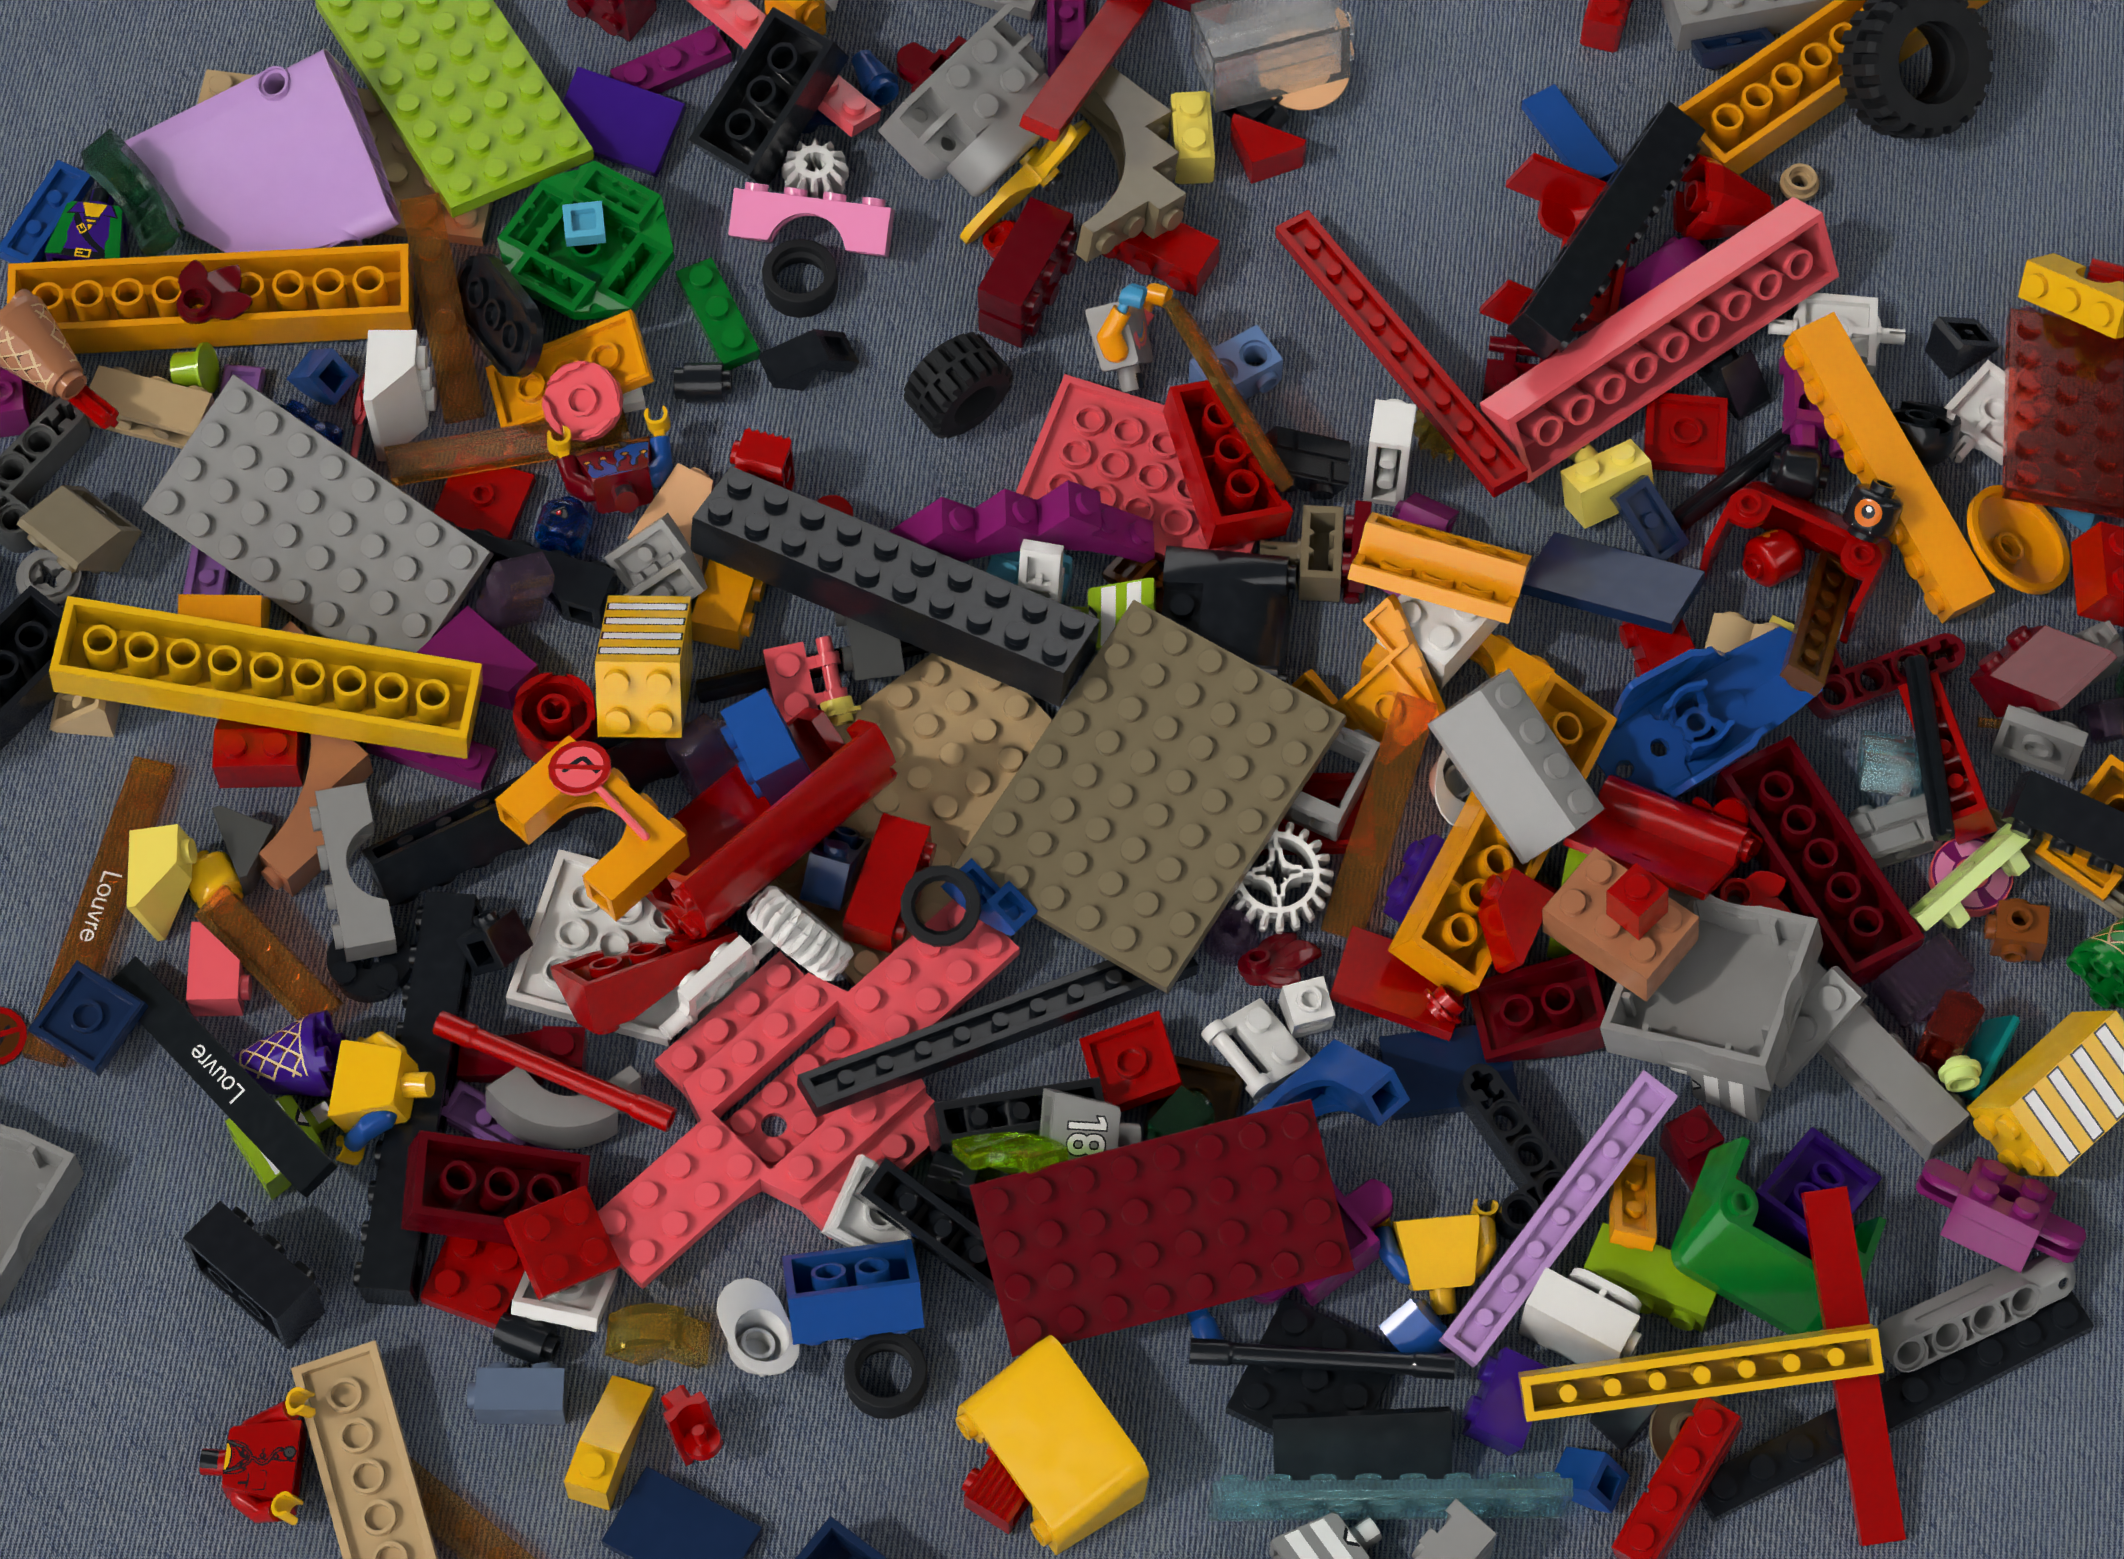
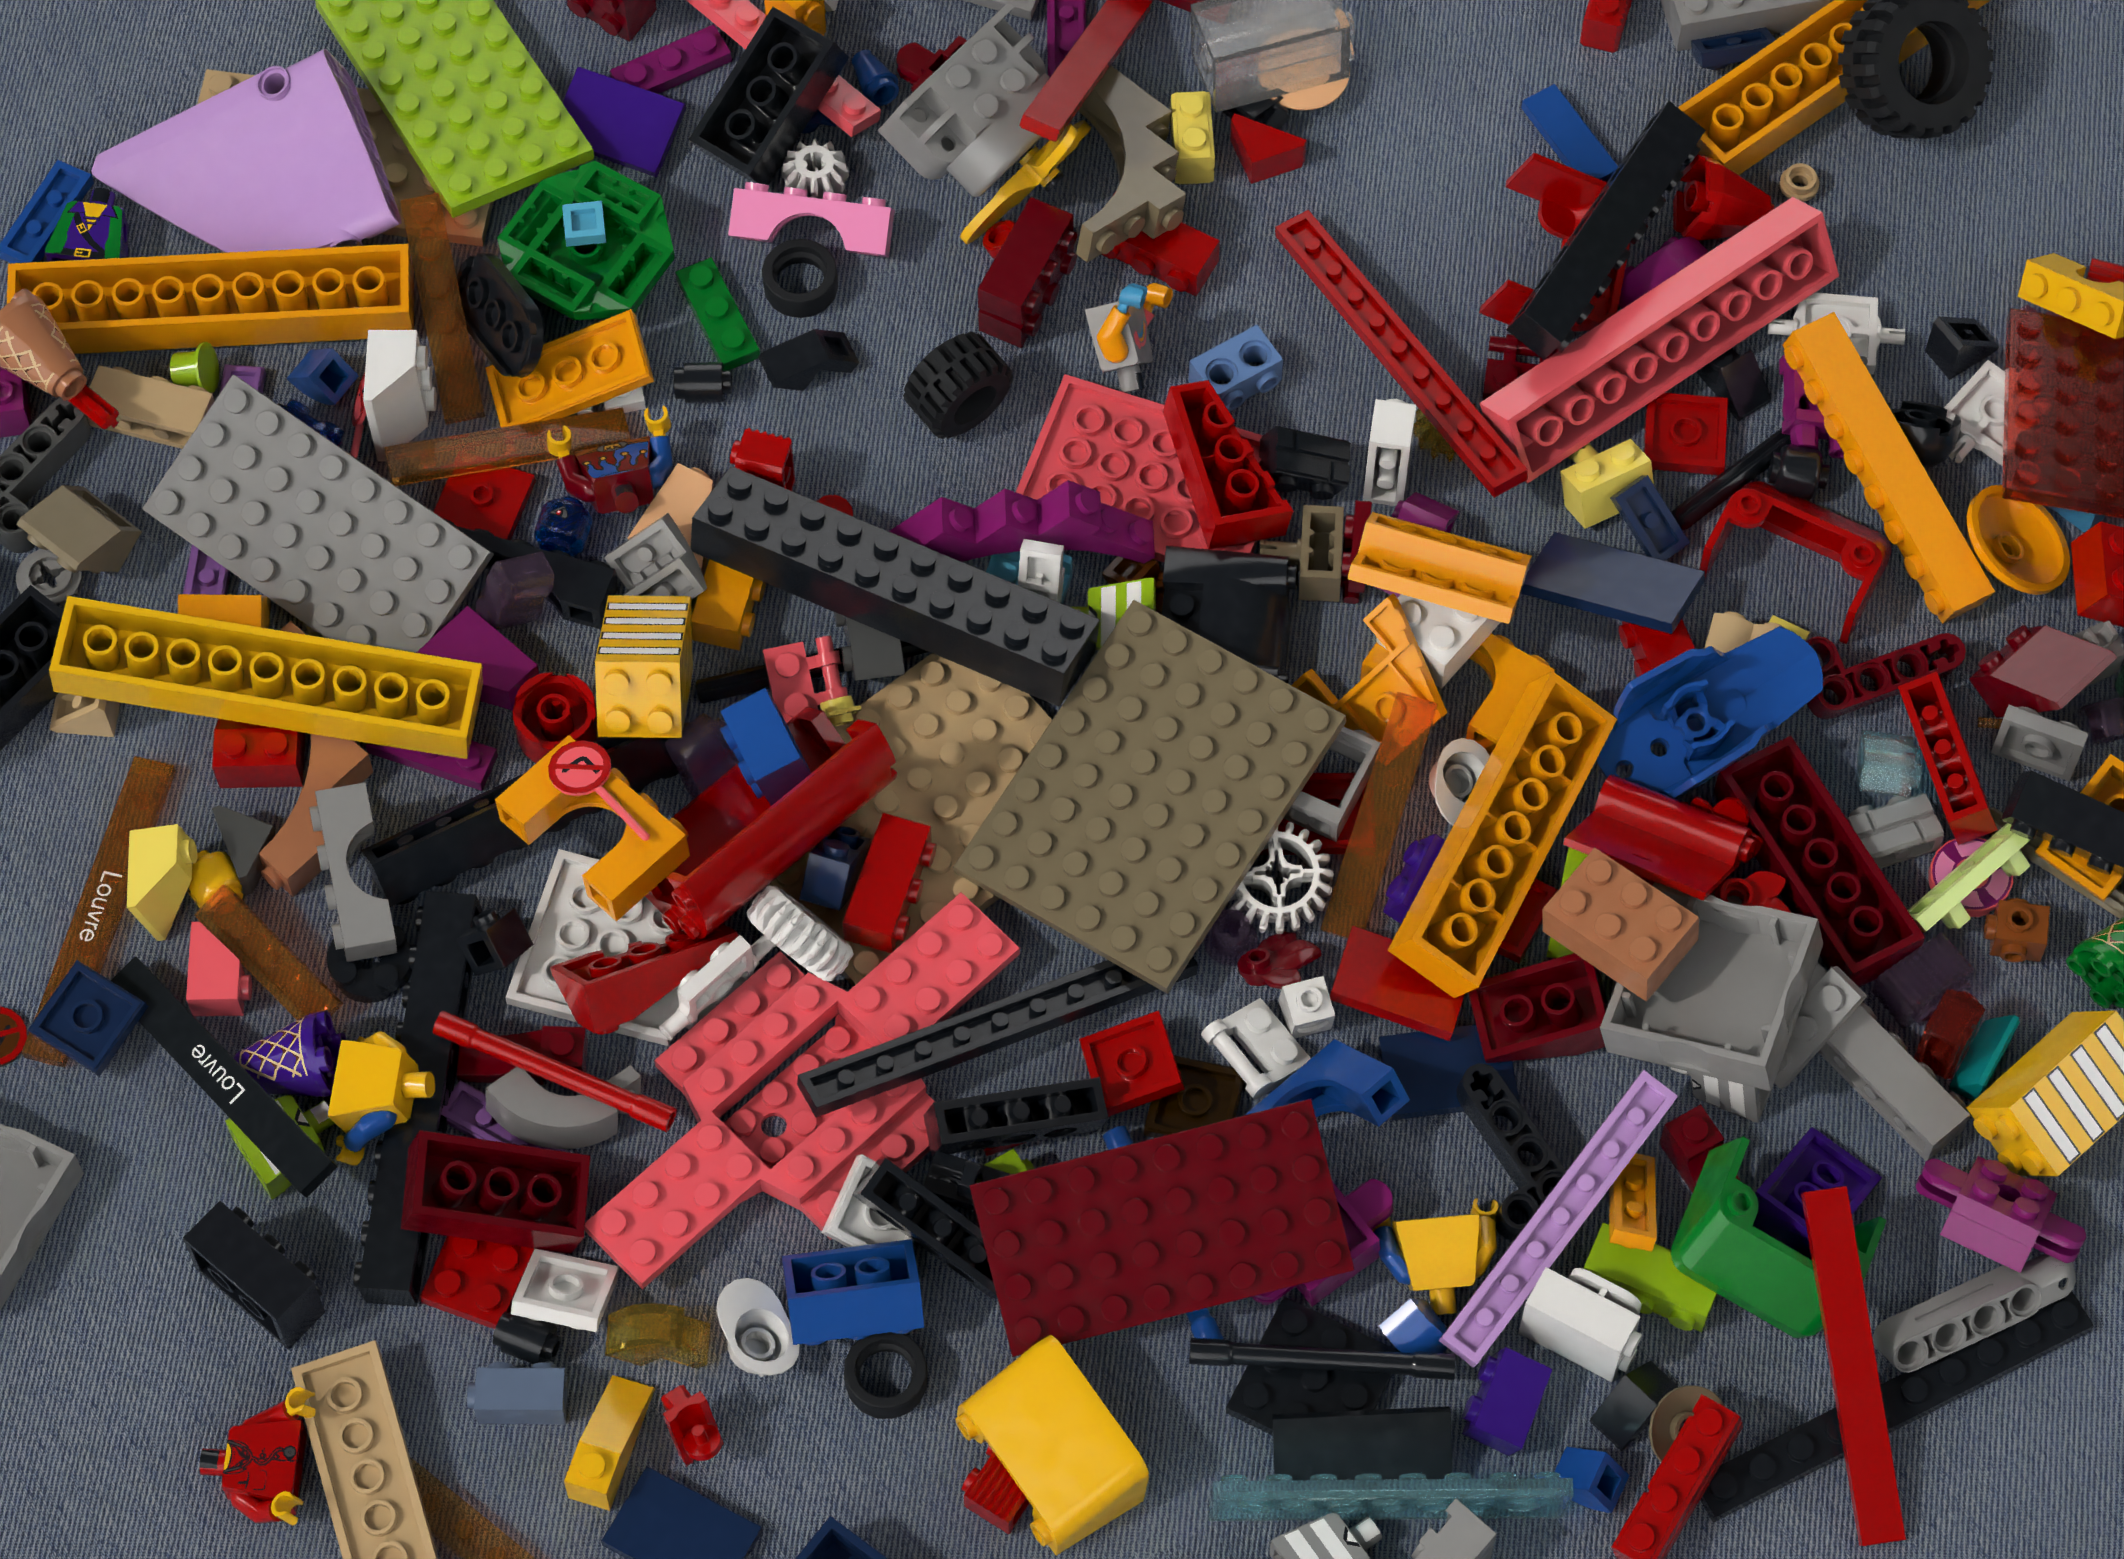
(135, 191): clear green arch -> none
(214, 290): dark red plate -> none
(562, 1242): red plate -> none
(584, 400): coral tile -> none
(950, 875): black tyre -> none
(1000, 907): blue slope -> none
(1010, 1150): clear neon green tile -> none
(1084, 1123): light grey torso -> none
(1180, 1113): clear green brick -> none
(1228, 394): clear orange tile -> none
(1444, 1004): red plate -> none
(1511, 916): red slope -> none
(1515, 766): light grey slope -> none
(1637, 901): red brick -> none
(1701, 1372): yellow brick -> none
(1773, 557): red head -> none
(1817, 625): reddish brown plate -> none
(1873, 511): black head -> none
(1929, 748): black axle -> none
(1960, 1073): yellowish green plate -> none

